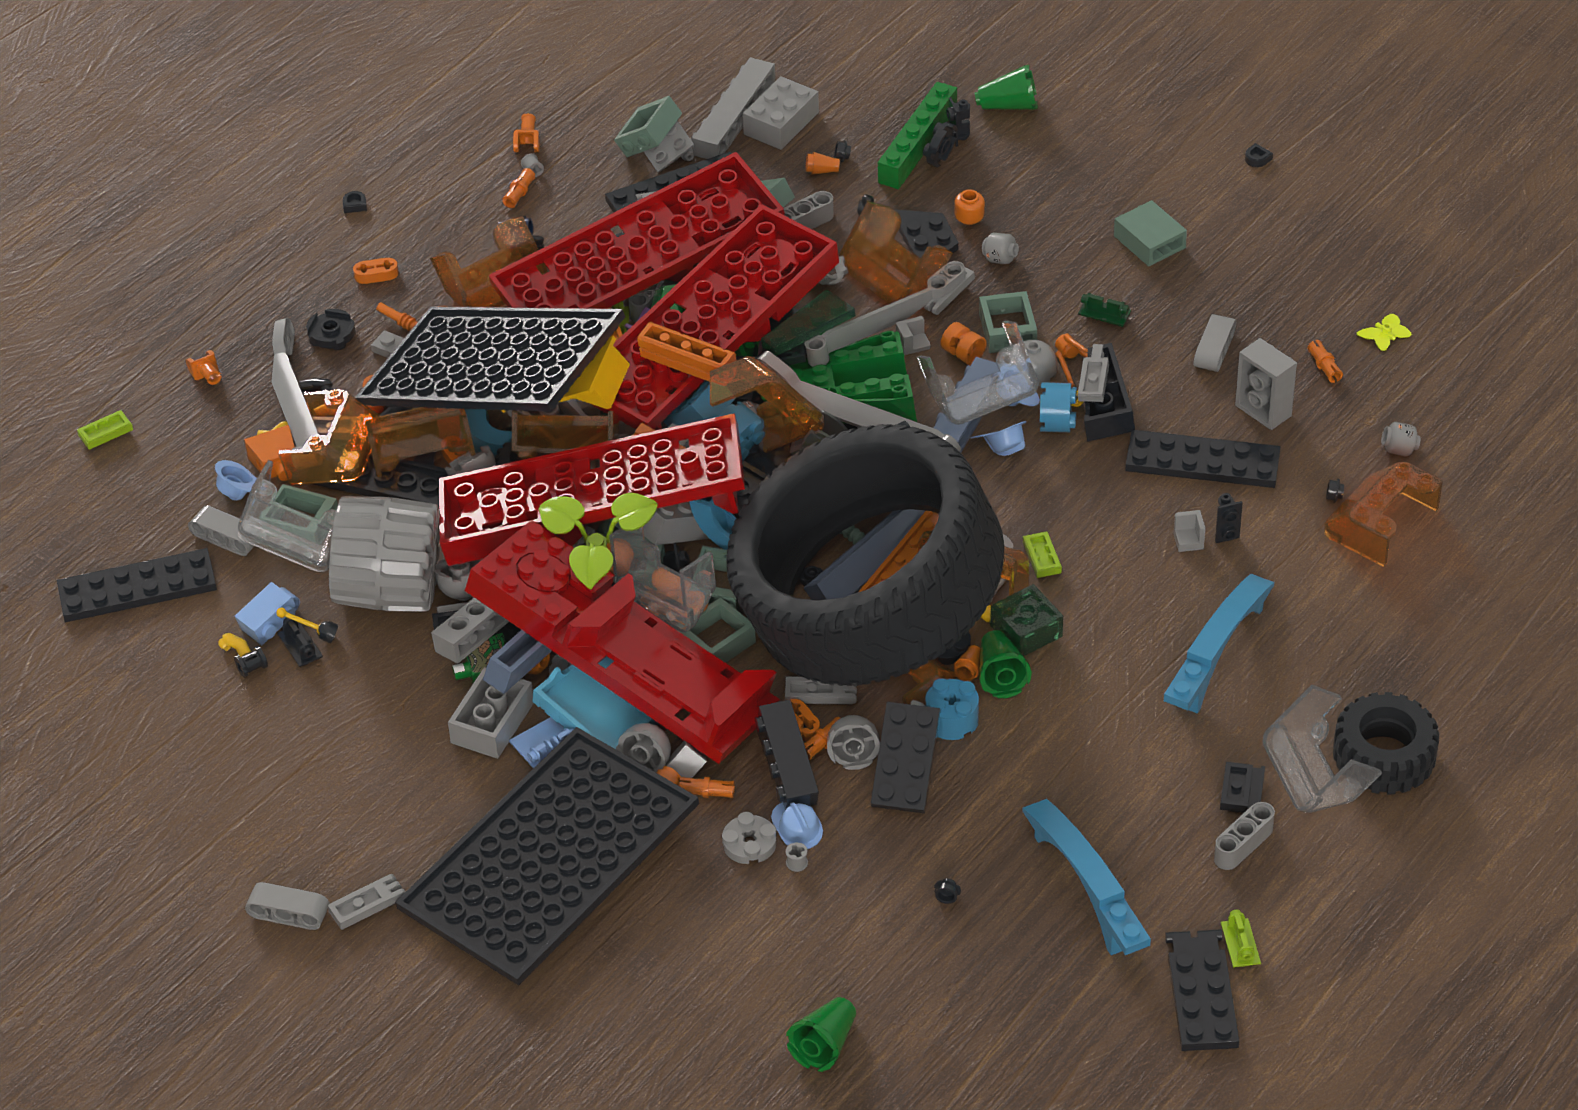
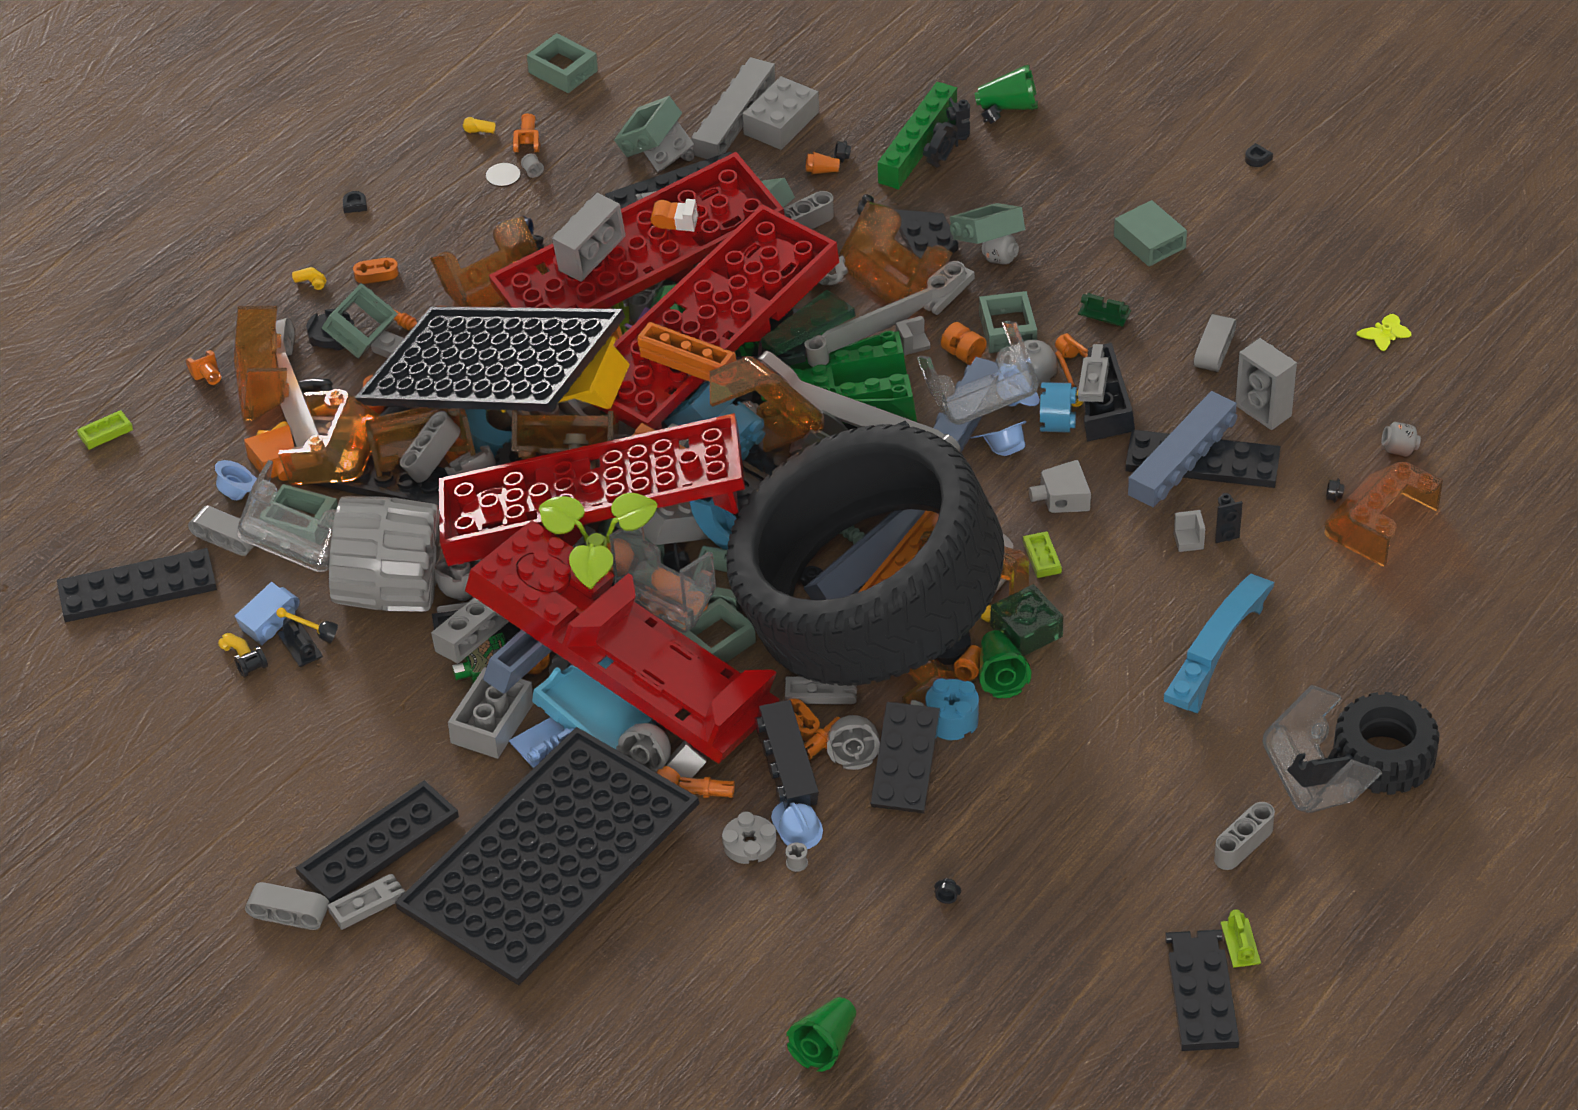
(257, 373): none -> clear orange windscreen
(311, 274): none -> yellow arm
(348, 334): none -> sand green window
(377, 842): none -> black plate
(430, 446): none -> light grey beam
(474, 125): none -> yellow arm
(503, 174): none -> white sticker
(518, 188): orange pin -> none
(567, 80): none -> sand green window
(575, 440): none -> dark tan plate
(588, 237): none -> light grey brick
(675, 215): none -> leg
(969, 207): orange head -> none
(987, 223): none -> sand green window
(991, 114): none -> black plate
(1063, 489): none -> light grey torso
(1117, 920): dark azure slope -> none
(1182, 449): none -> sand blue brick
(1241, 786): black plate -> none
(1319, 770): none -> black hinge
(1325, 361): orange pin -> none

